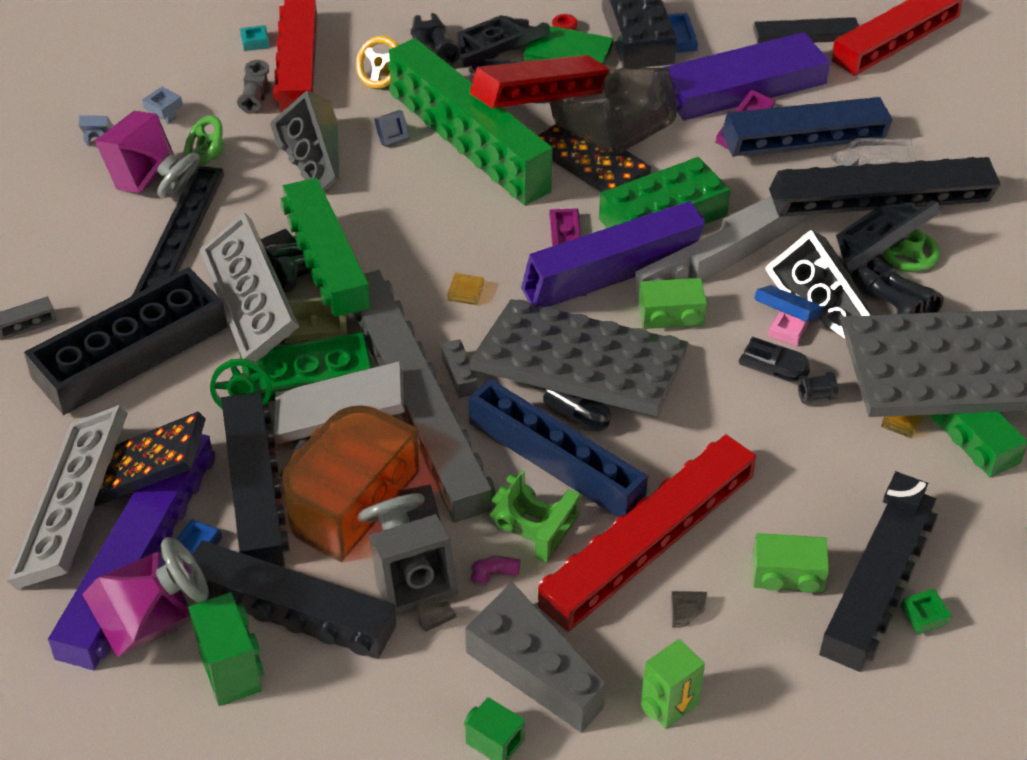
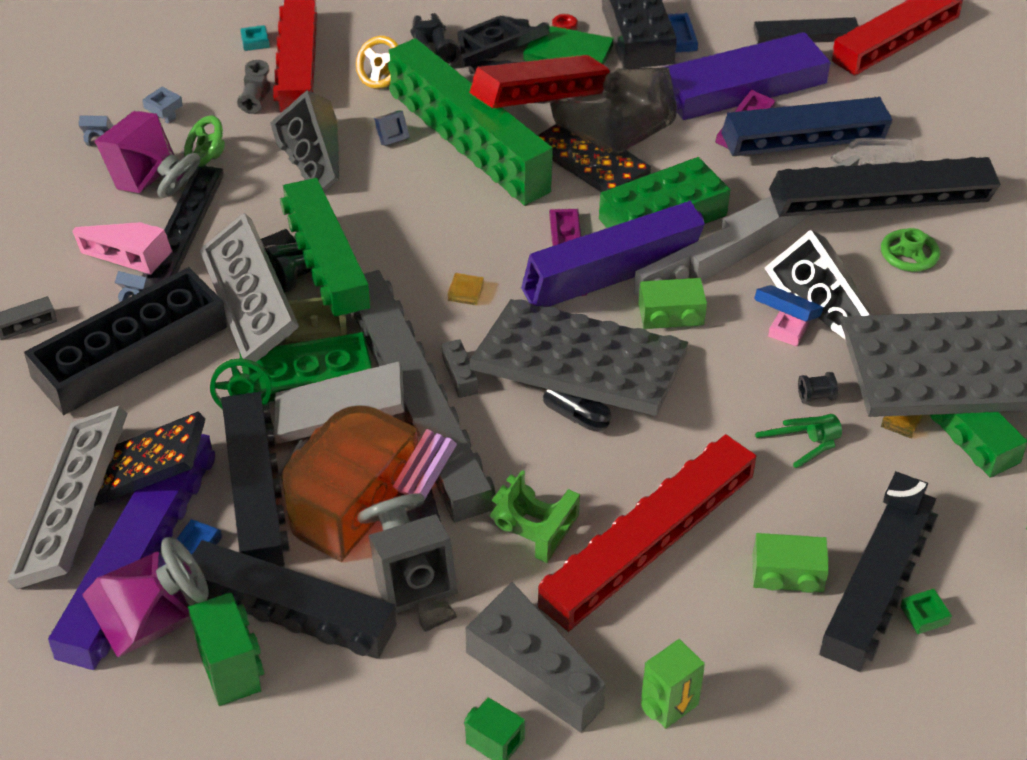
(127, 244): none -> bright pink slope
(131, 284): none -> sand blue tile
(420, 464): none -> lavender tile
(494, 564): magenta arm -> none
(557, 448): dark blue brick -> none
(686, 606): clear smoke tile -> none
(775, 360): black arm -> none
(820, 429): none -> green plant
(880, 230): black wing -> none
(906, 295): black piece -> none

